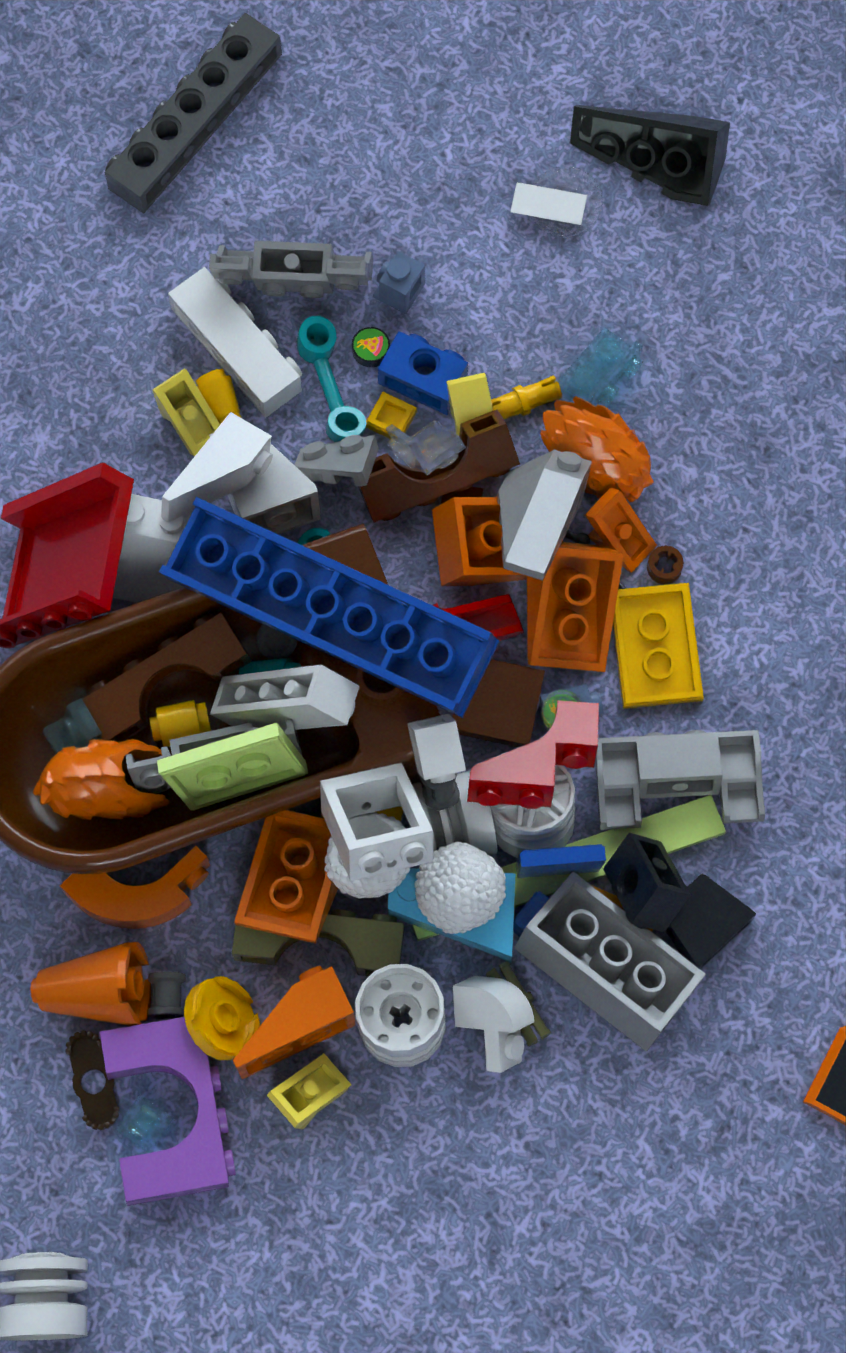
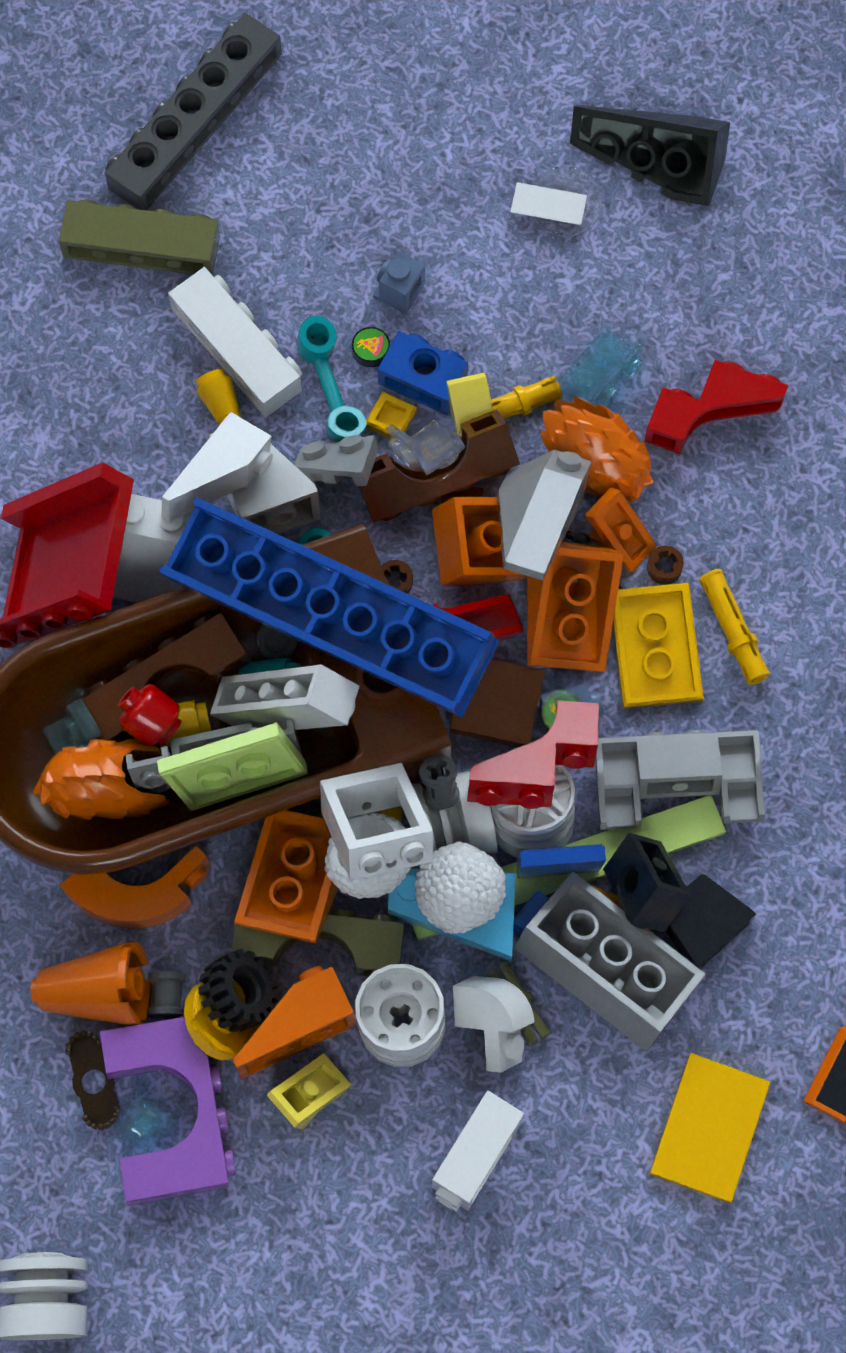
(139, 237): none -> olive brick
(149, 715): none -> red head
(186, 410): light yellow slope -> none
(223, 998): none -> black tyre
(292, 268): light grey bracket -> none
(405, 573): none -> reddish brown bush
(437, 748): white brick -> none
(476, 1152): none -> white window
(710, 1128): none -> yellow tile
(726, 395): none -> red arch
(740, 639): none -> yellow pin

